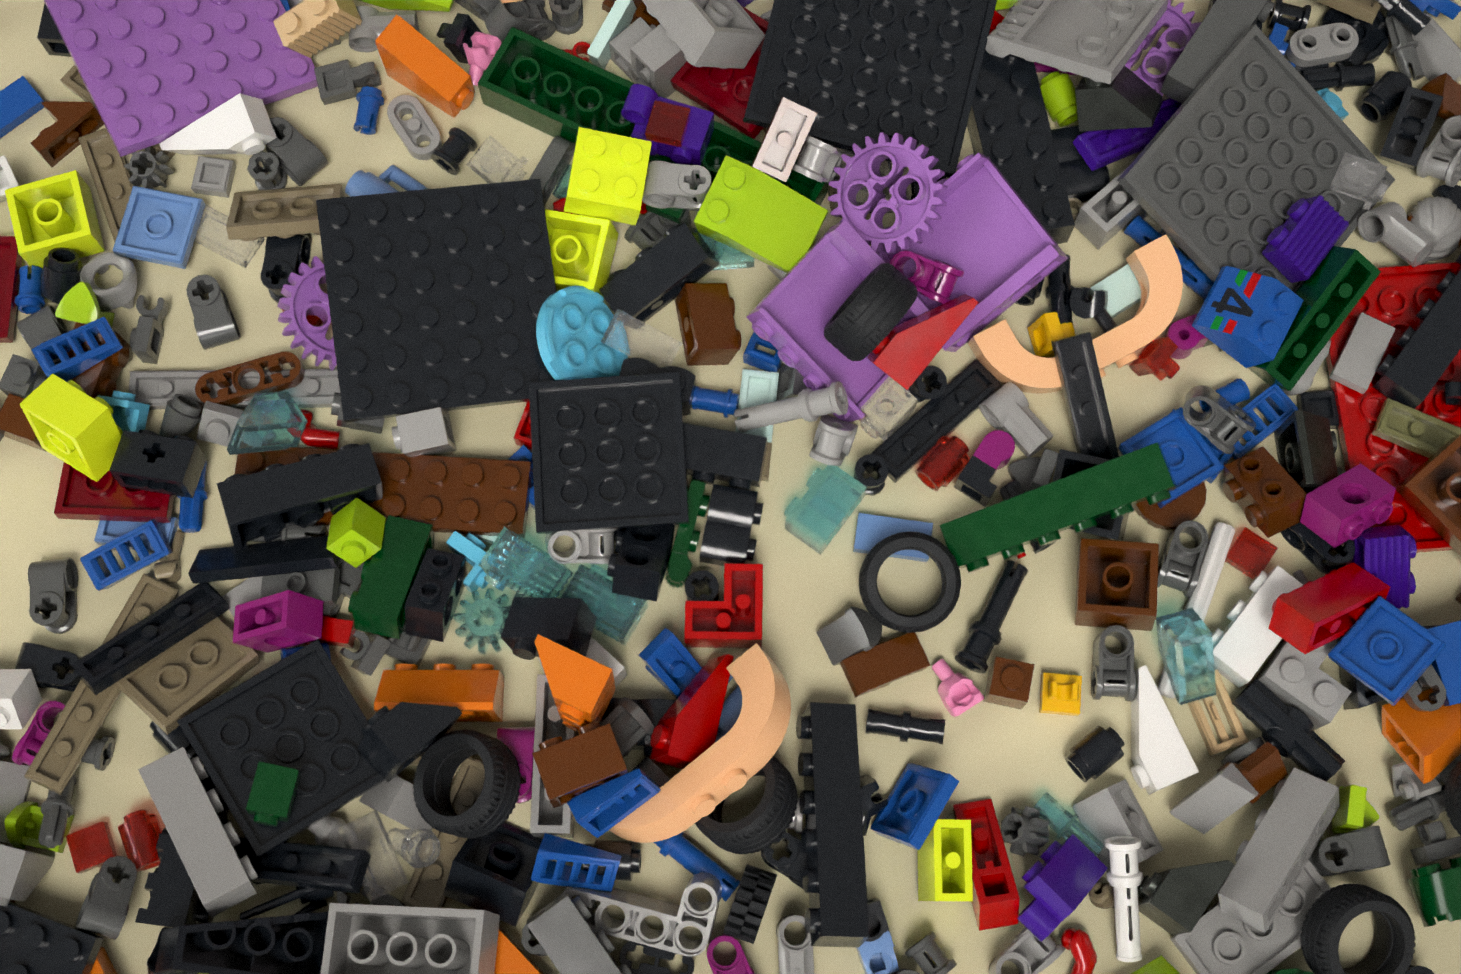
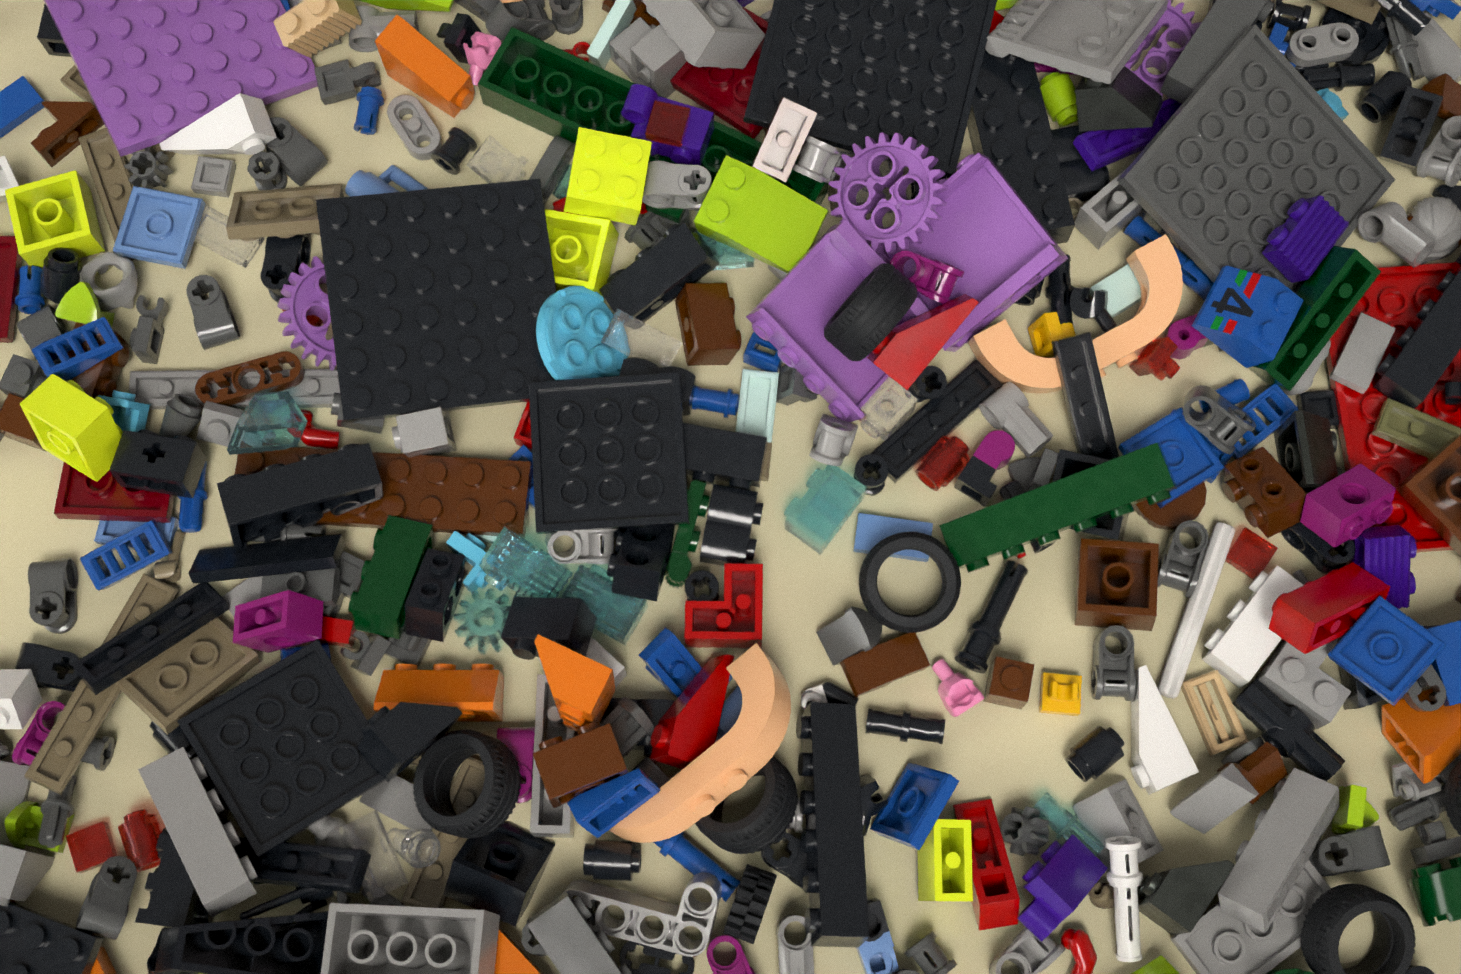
(272, 793): dark green brick -> none
(356, 532): lime brick -> none
(564, 851): blue slope -> none
(806, 405): light grey pin -> none
(827, 693): none -> arm
(1187, 655): clear light blue slope -> none
(1360, 179): clear bracket -> none

